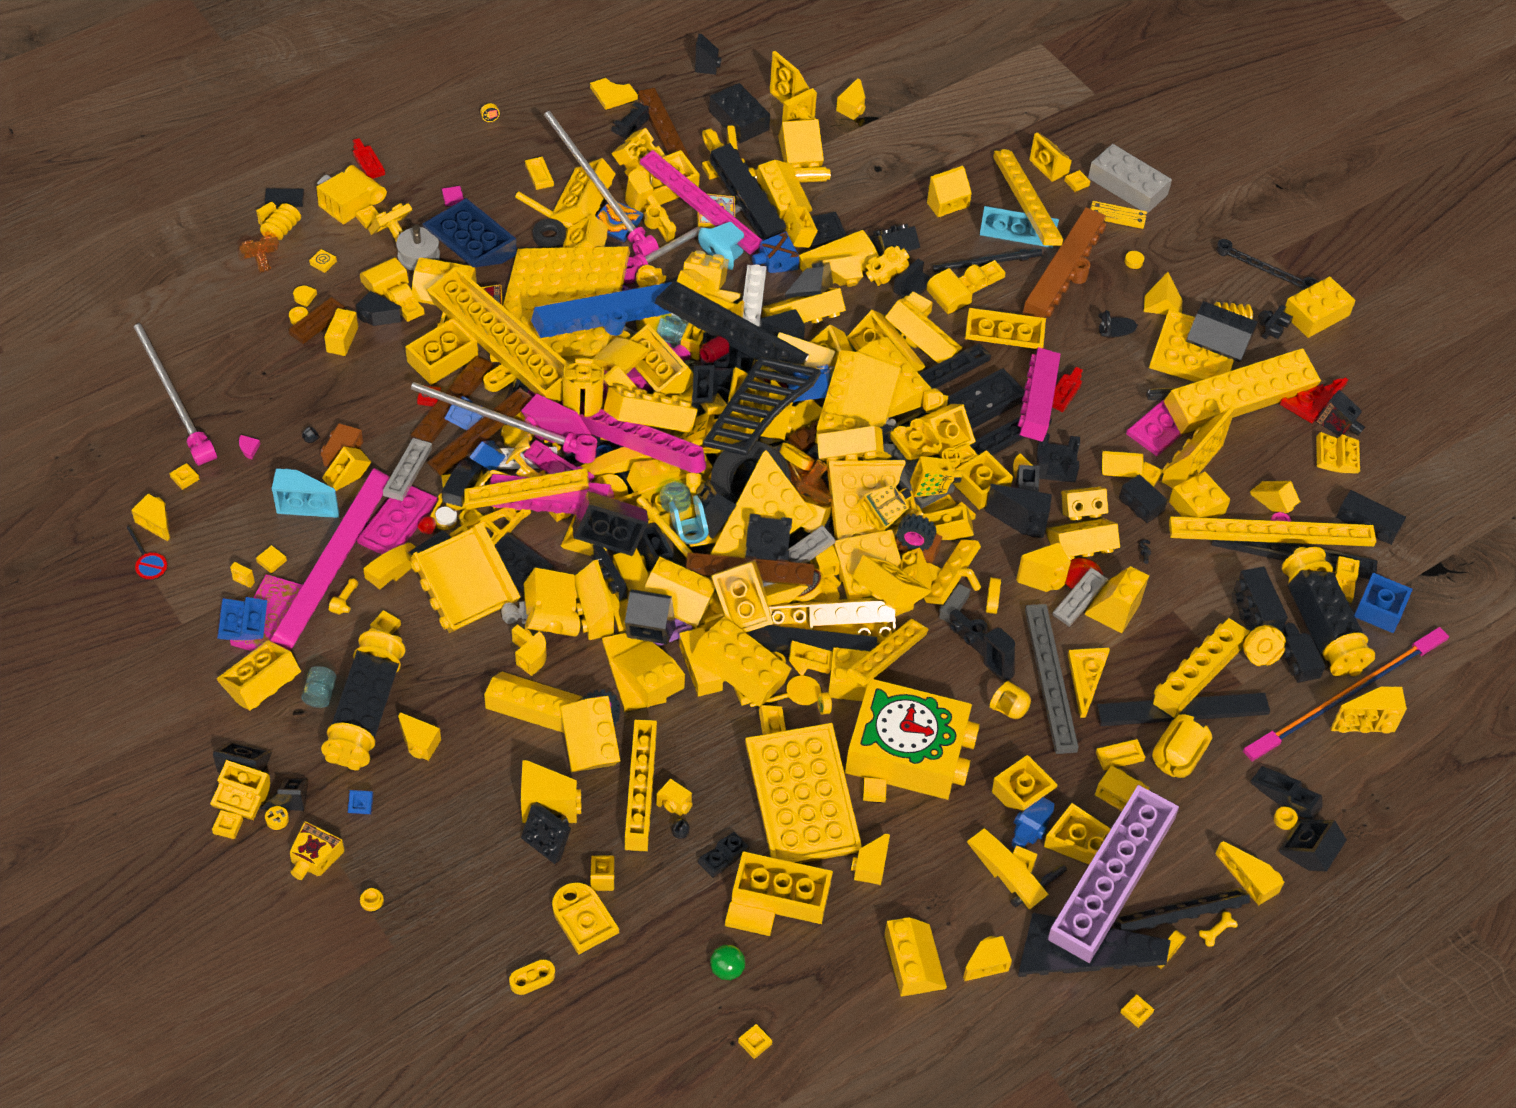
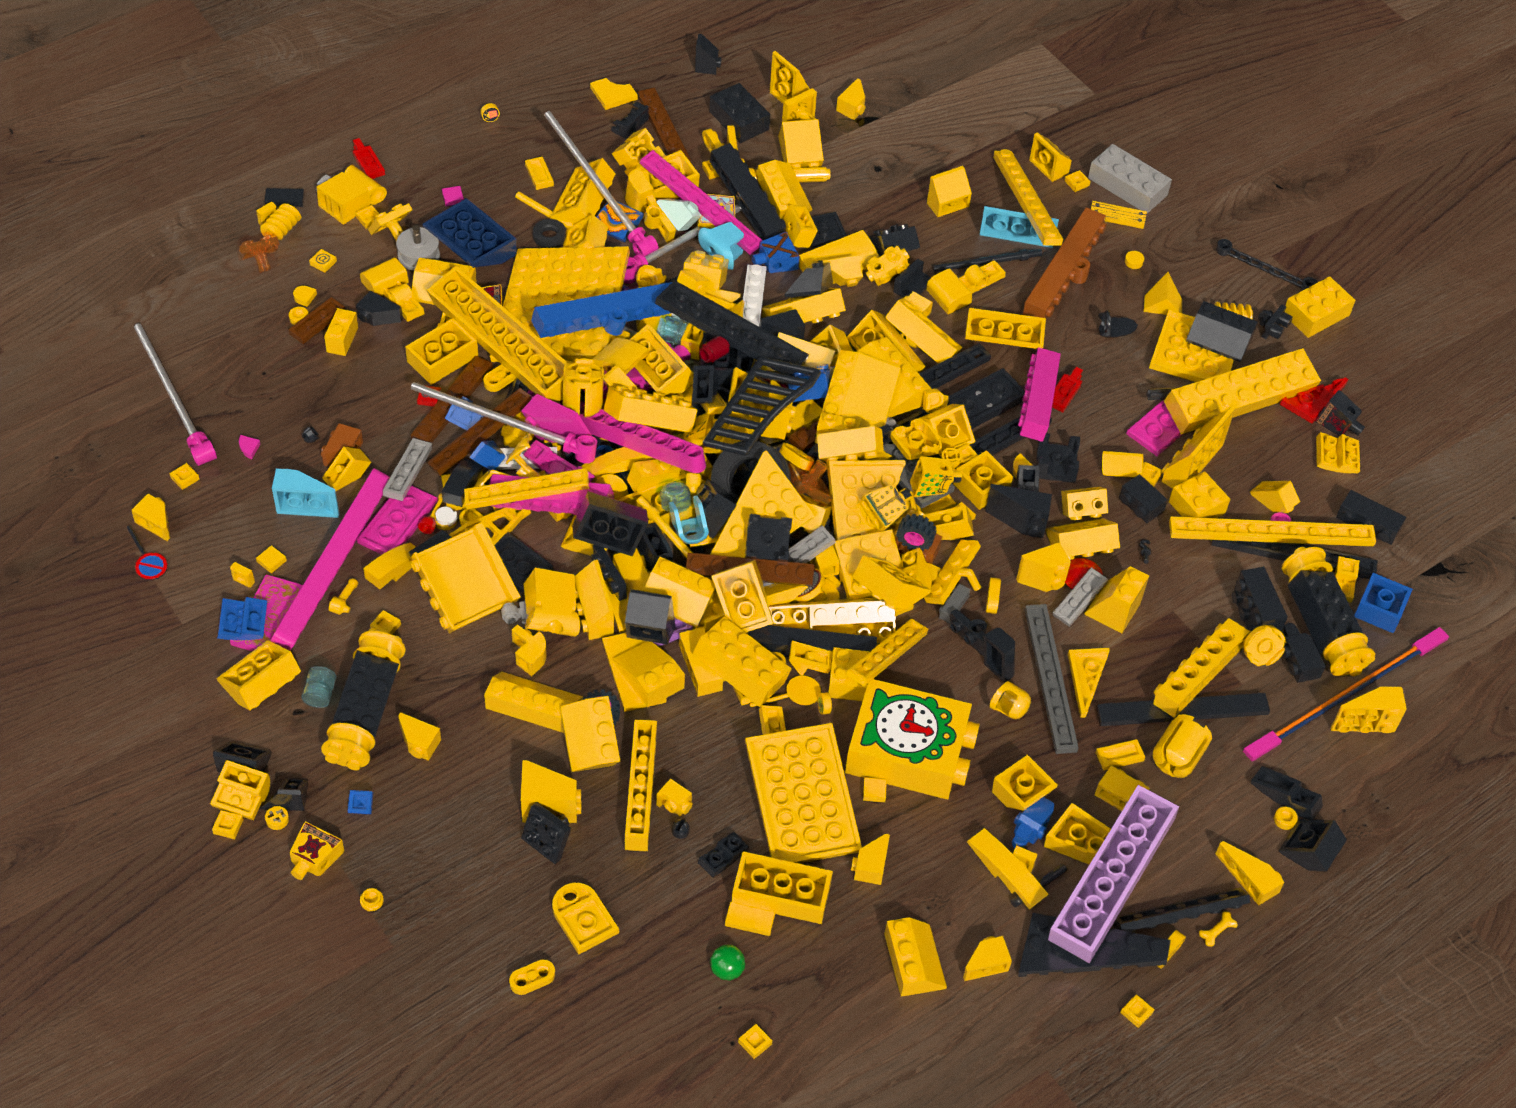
(602, 873): yellow slope -> none
(680, 212): none -> light aqua slope

